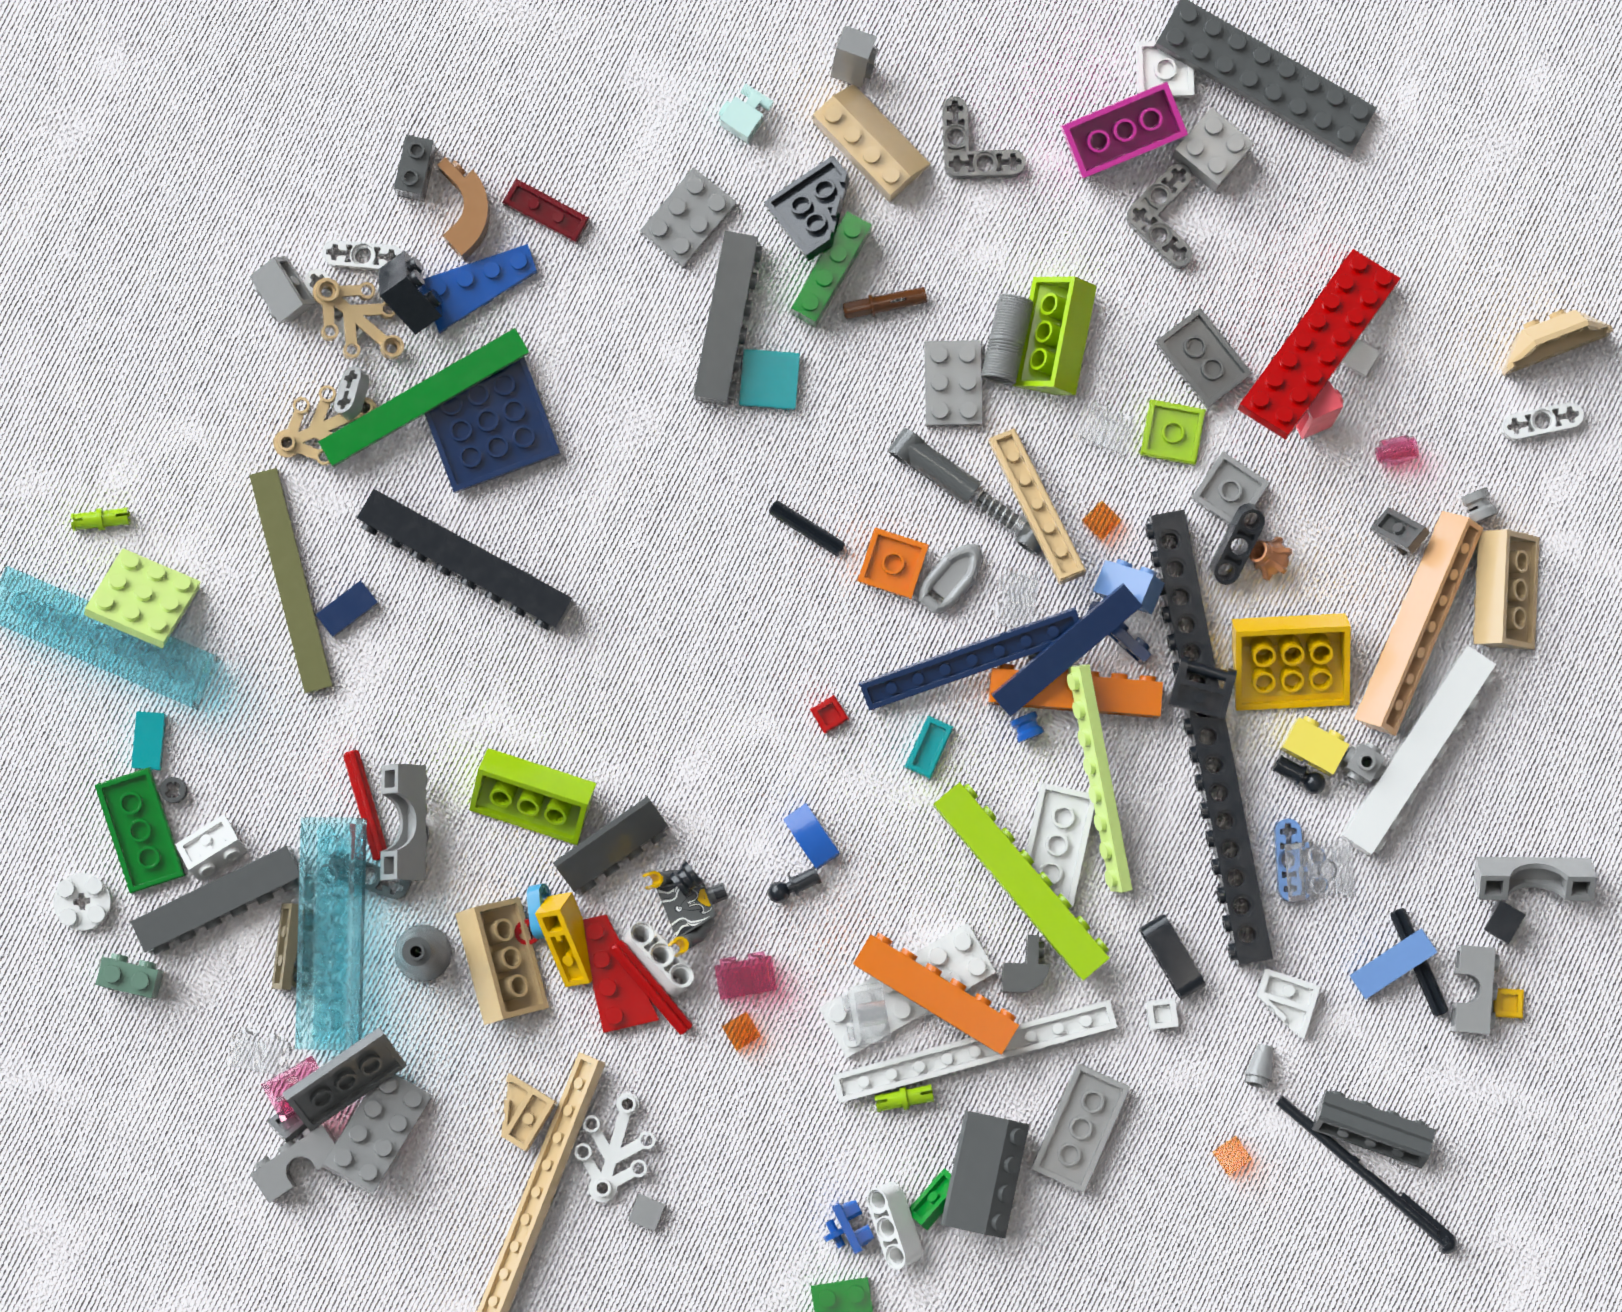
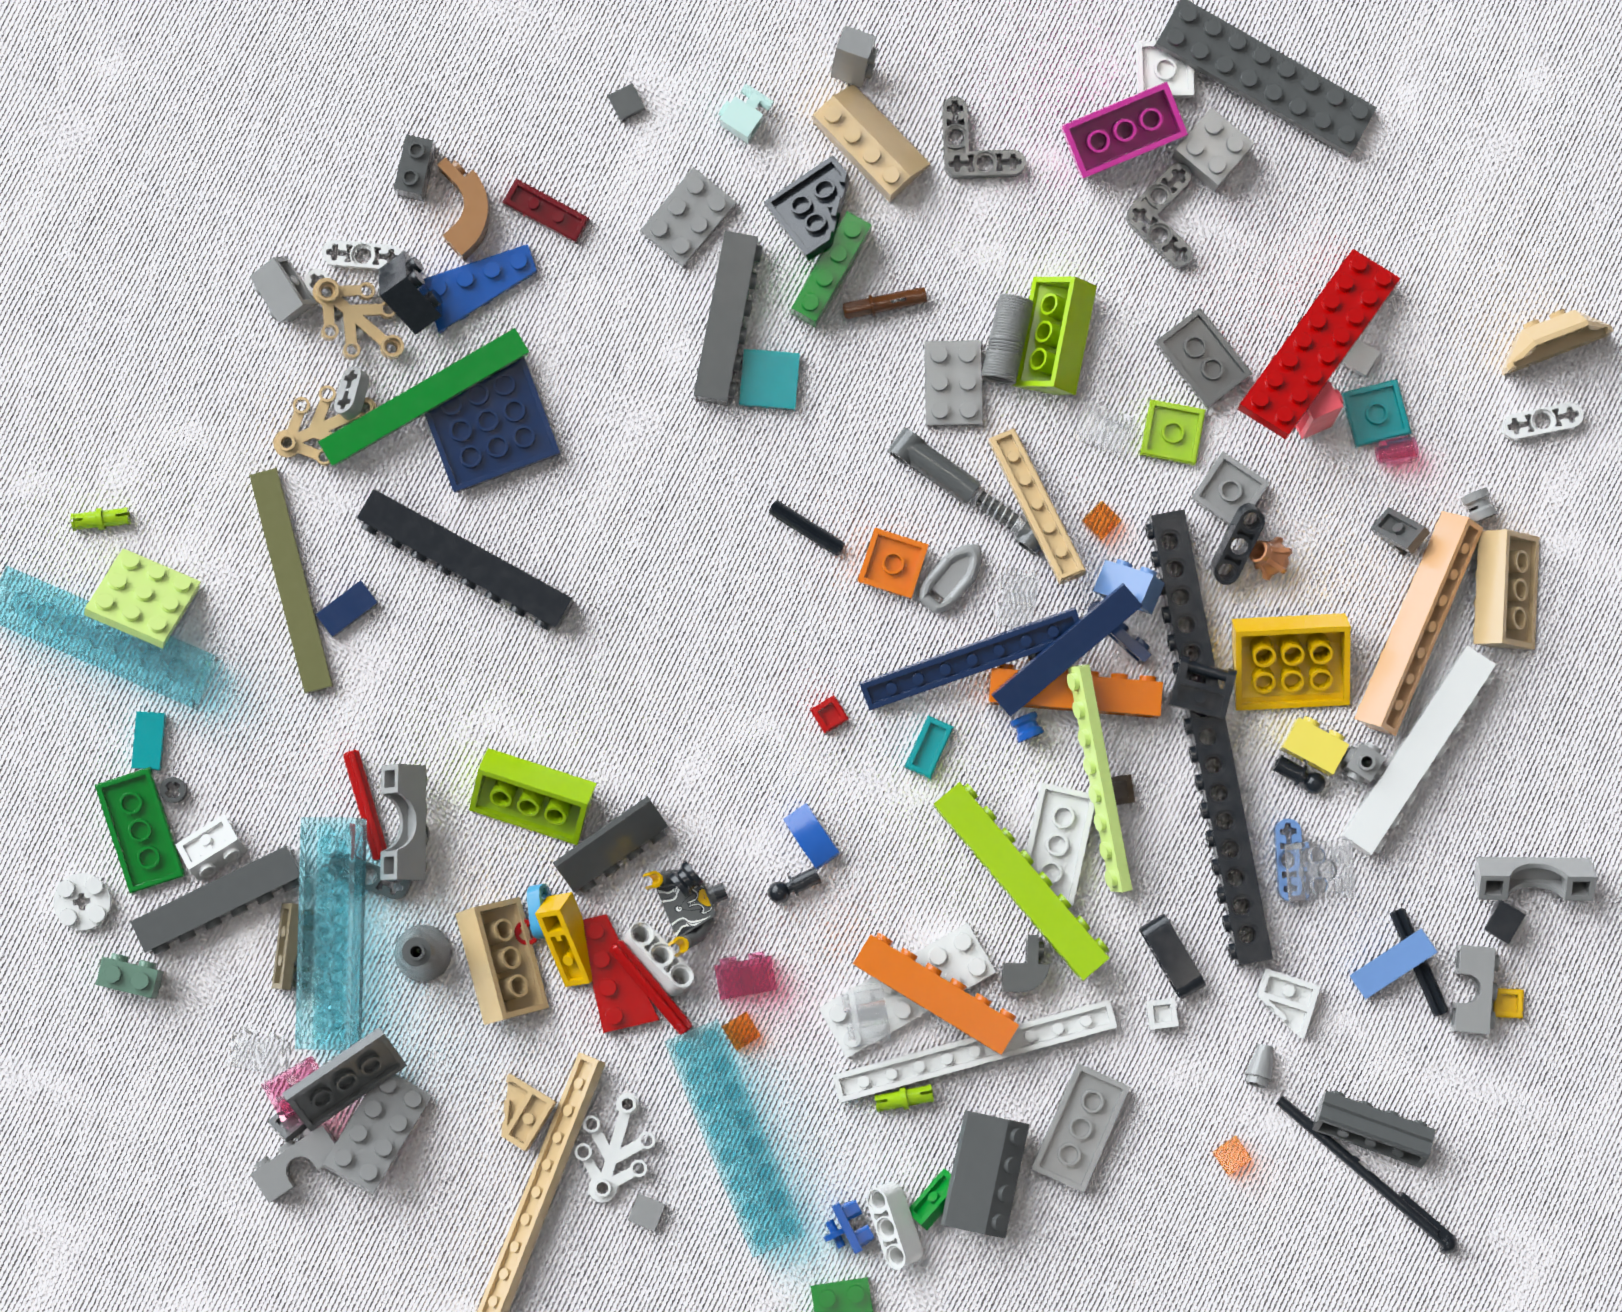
(626, 102): none -> dark grey tile
(735, 1138): none -> clear light blue brick
(1123, 789): none -> dark brown plate
(1376, 413): none -> teal tile

